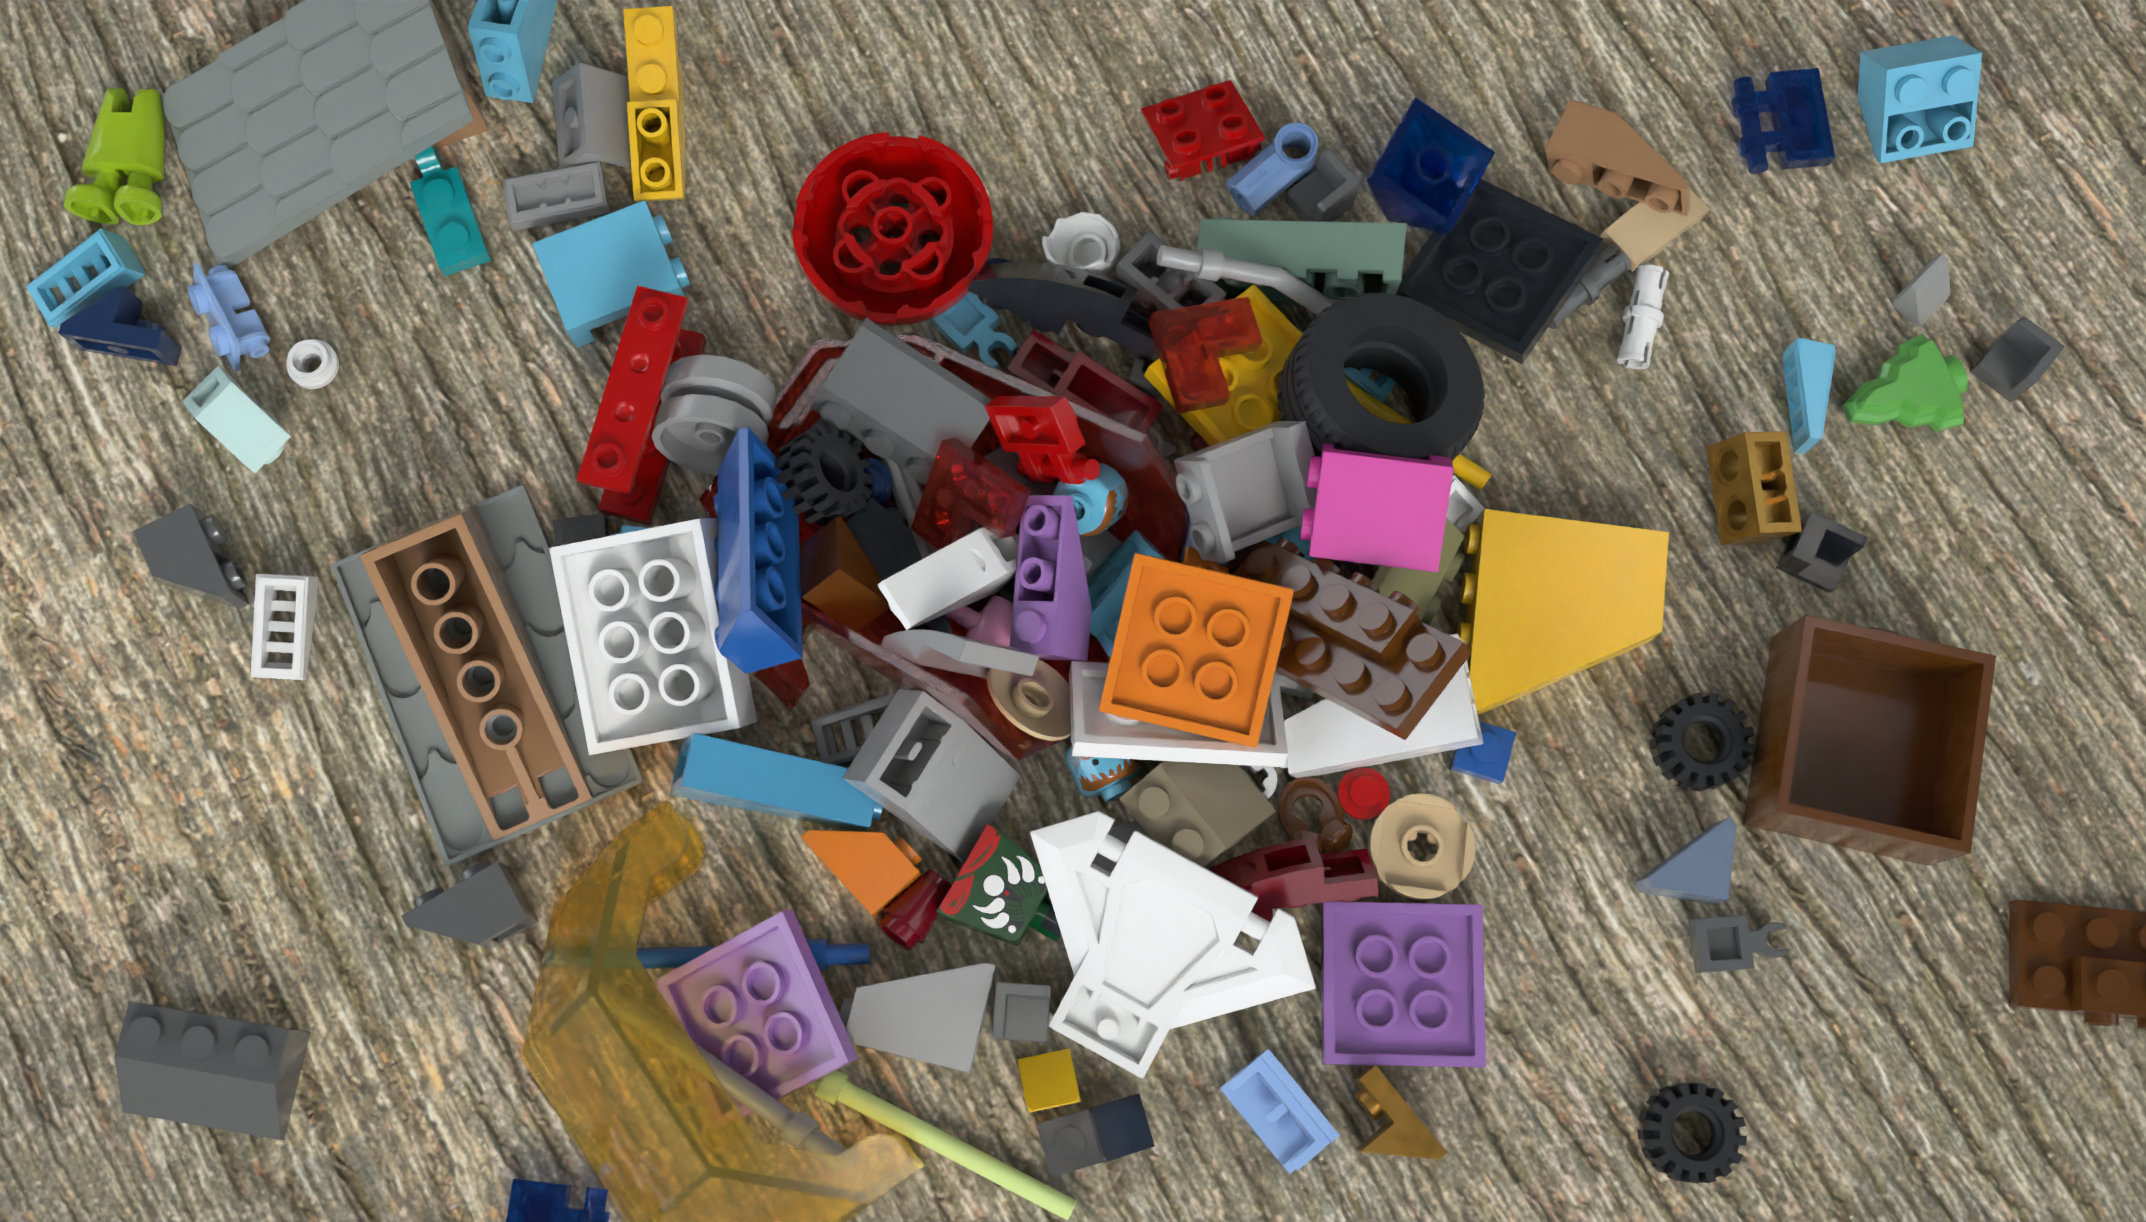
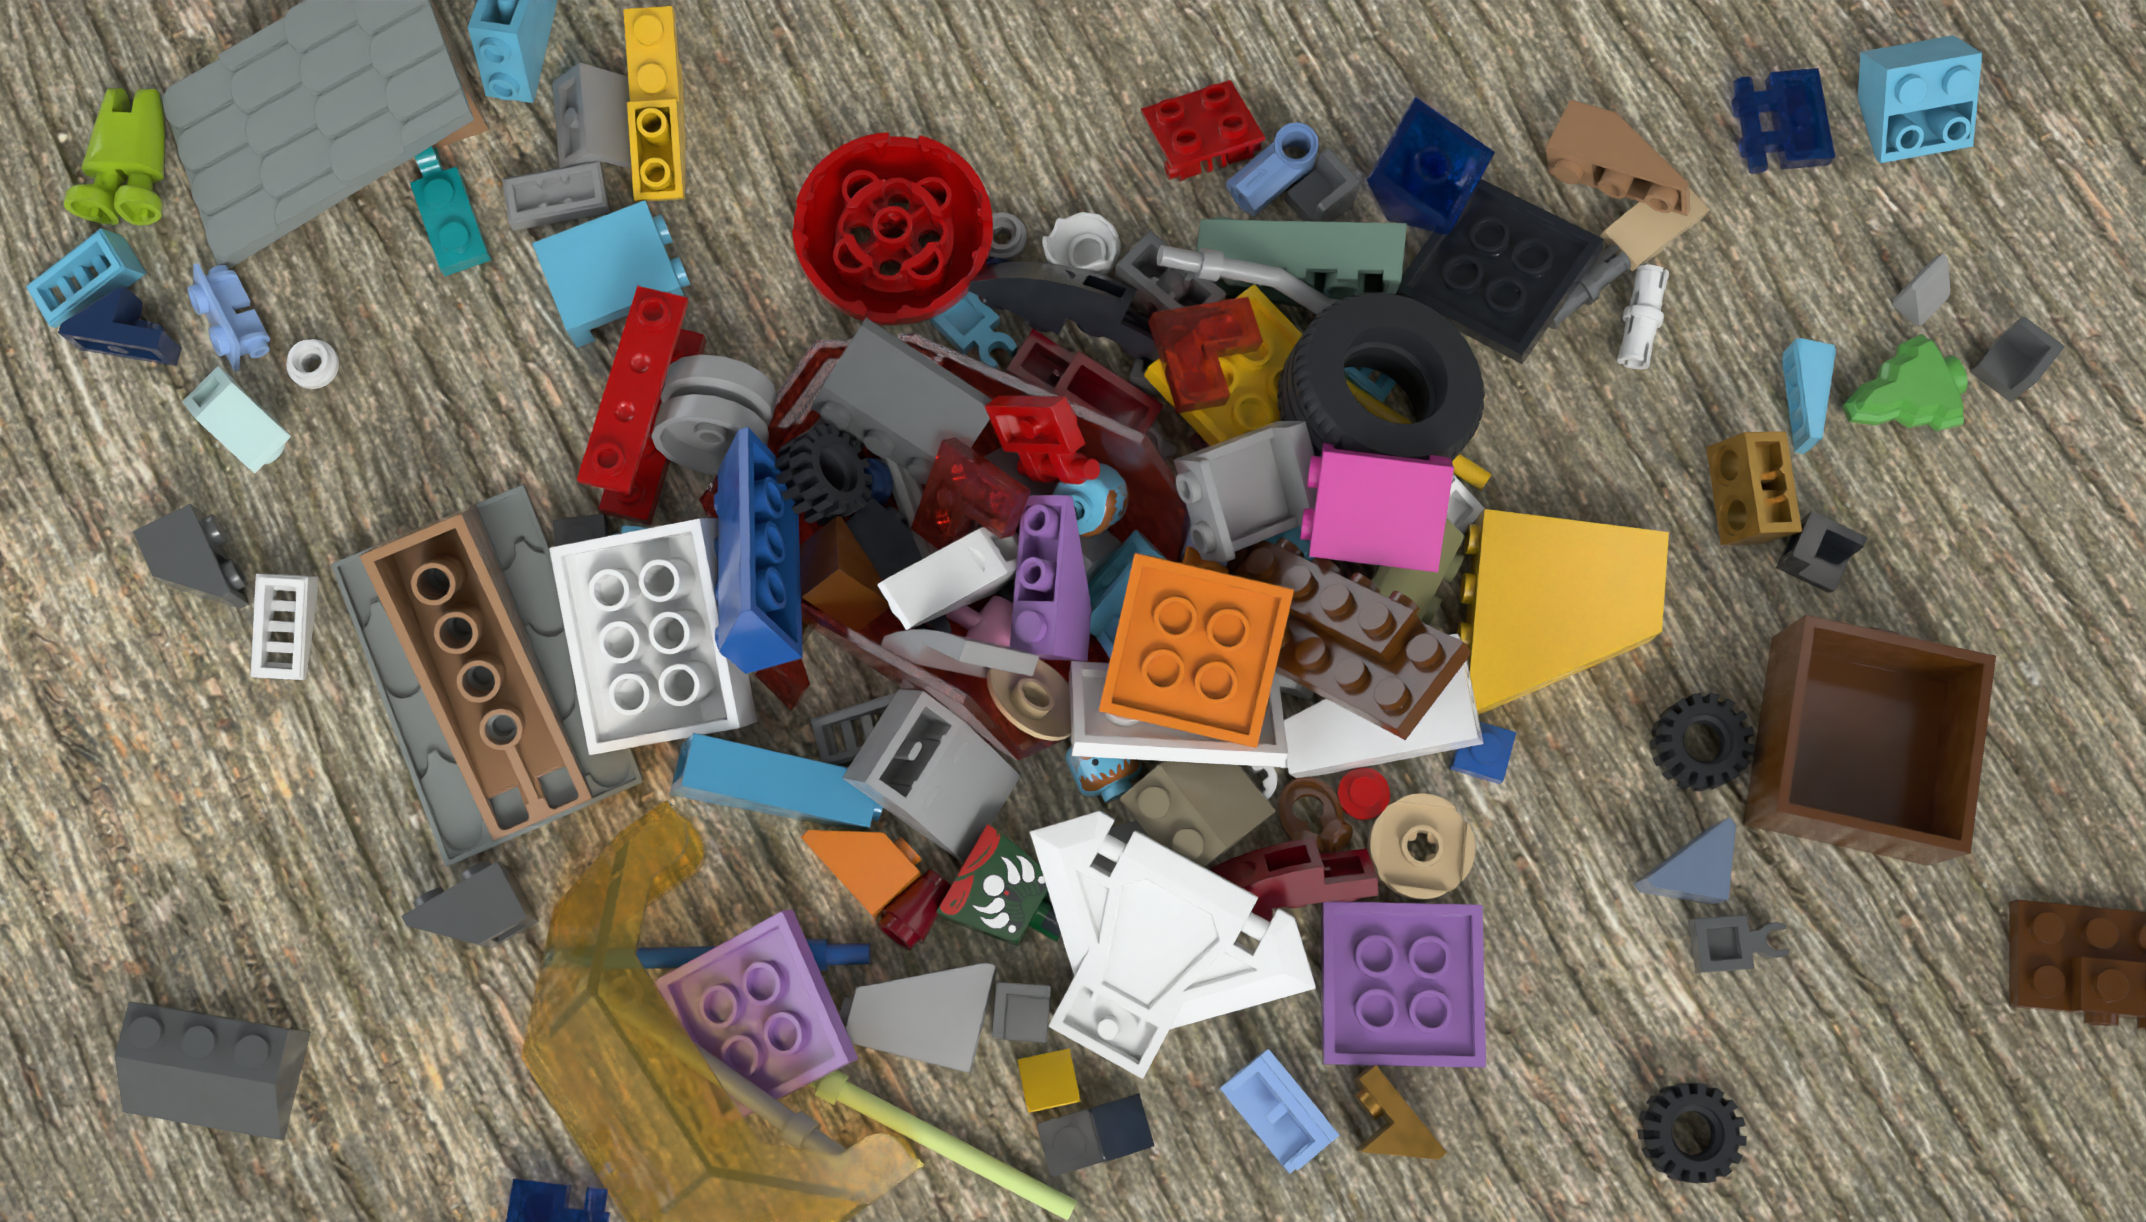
(1013, 227): none -> light grey plate

